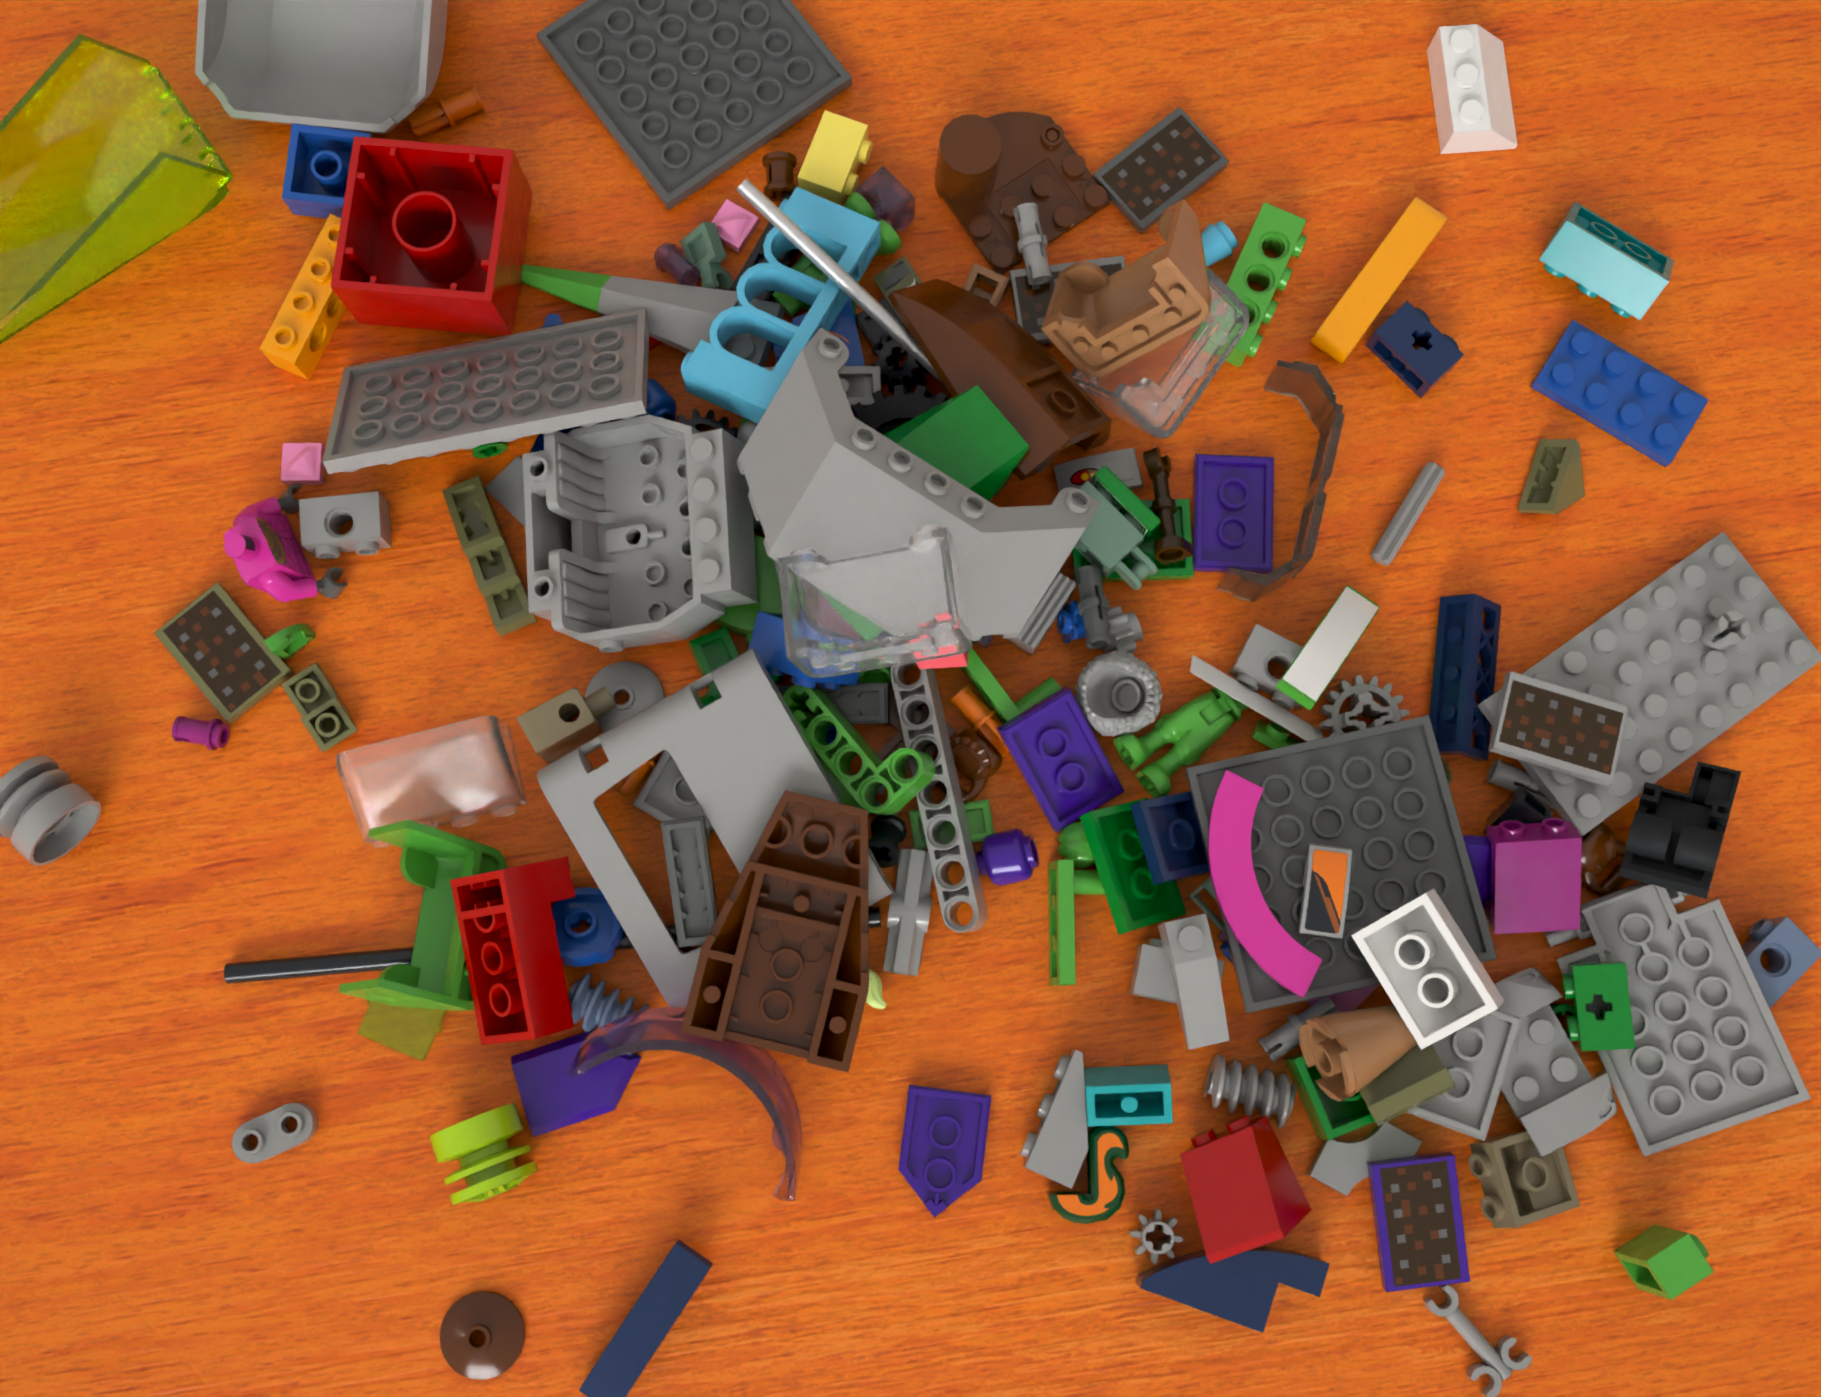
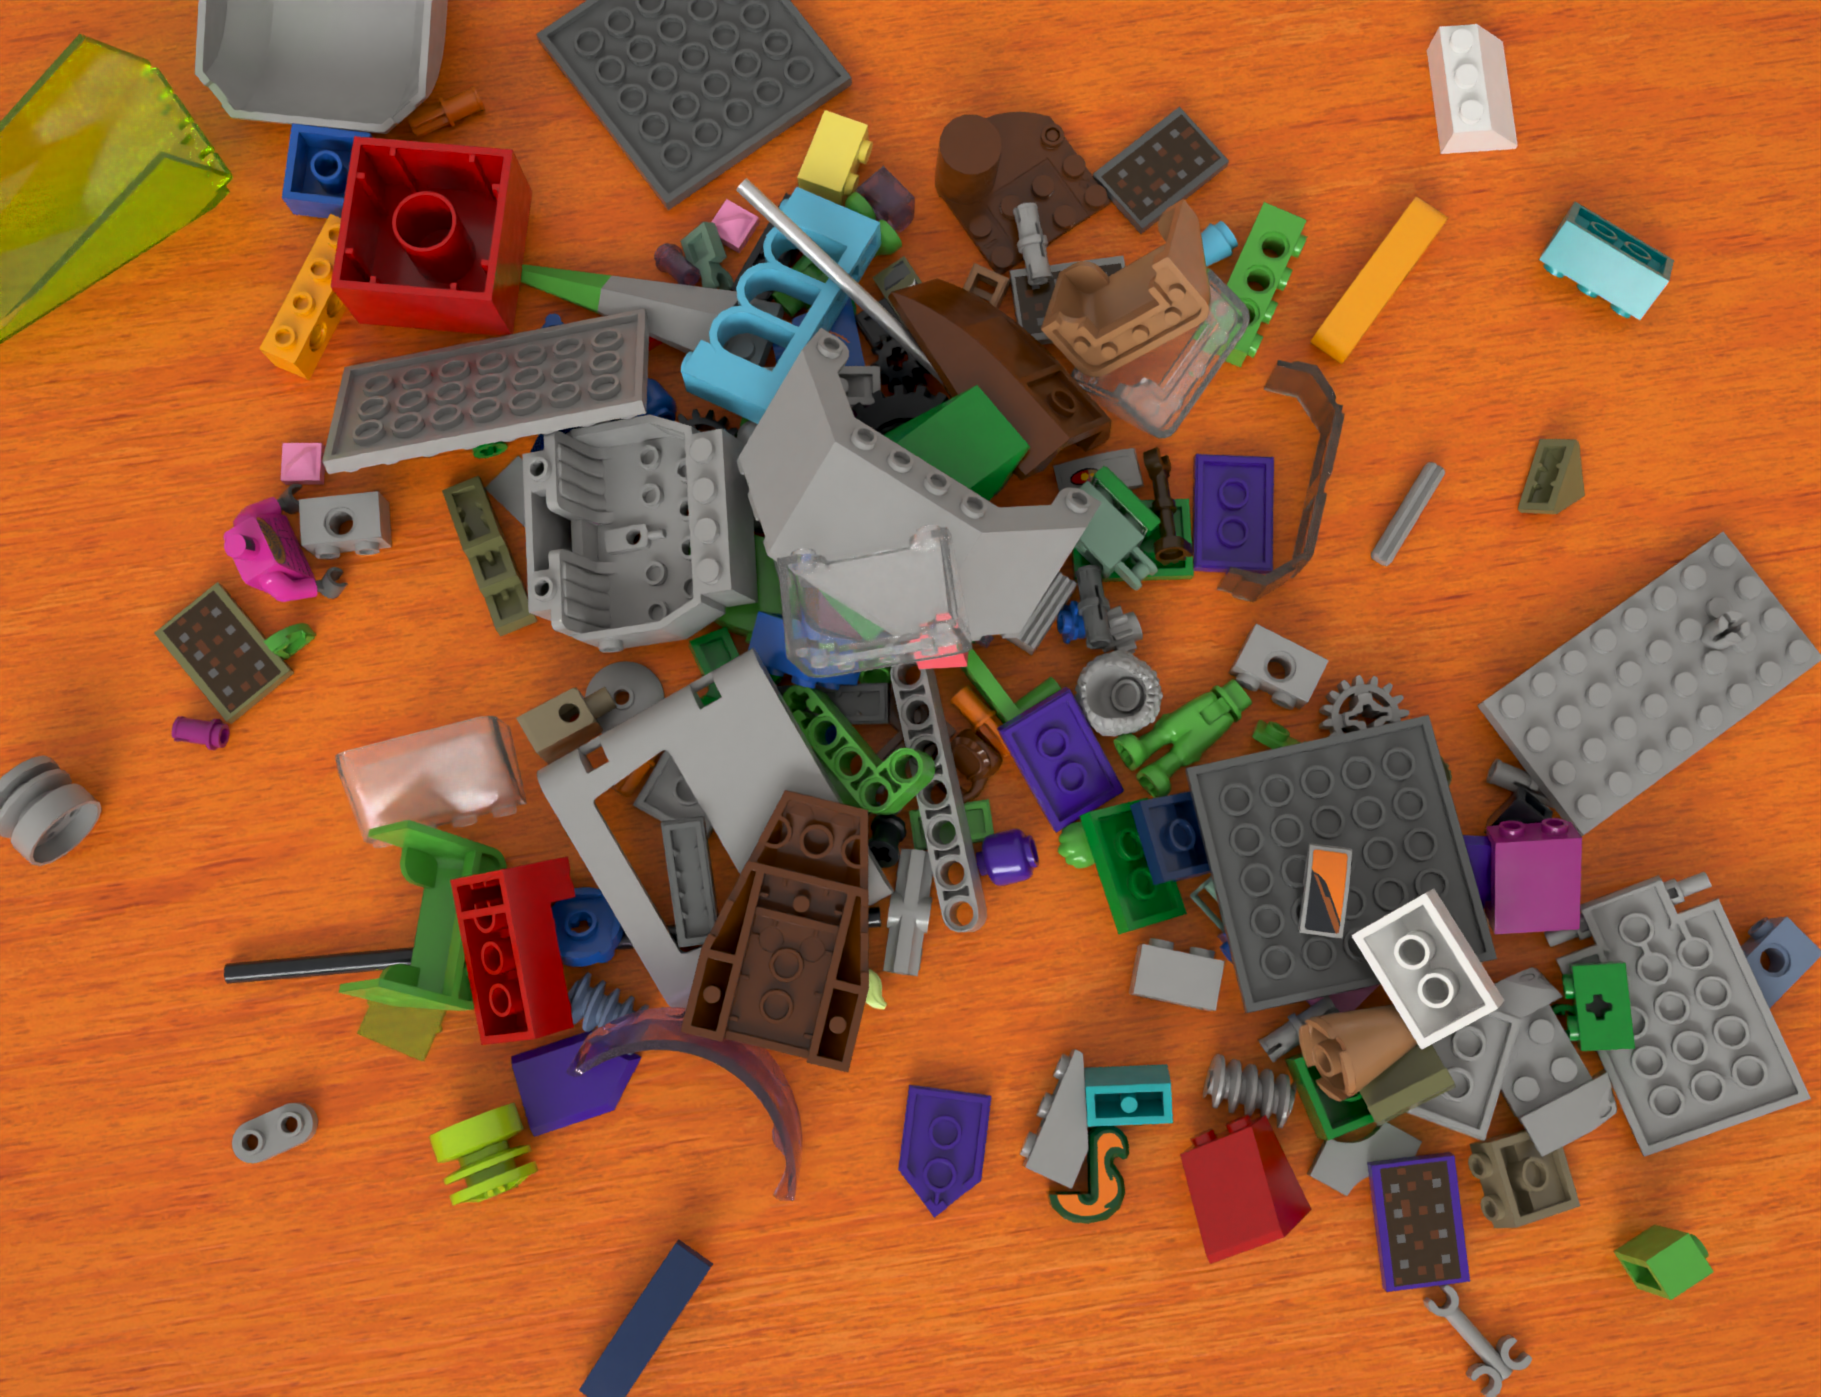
(320, 707): olive slope -> none
(503, 1332): reddish brown dish -> none
(779, 173): reddish brown bush -> none
(1062, 885): bright green piece -> none
(1162, 1245): light grey gear -> none
(1195, 980): light grey slope -> none
(1237, 1286): dark blue slope -> none
(1239, 892): dark pink tile -> none
(1254, 700): white sticker -> none
(1328, 647): white slope -> none
(1416, 368): dark blue brick -> none
(1459, 674): dark blue fence -> none
(1558, 728): tile -> none
(1598, 850): reddish brown piece -> none
(1619, 393): blue plate -> none
(1681, 834): black plate -> none

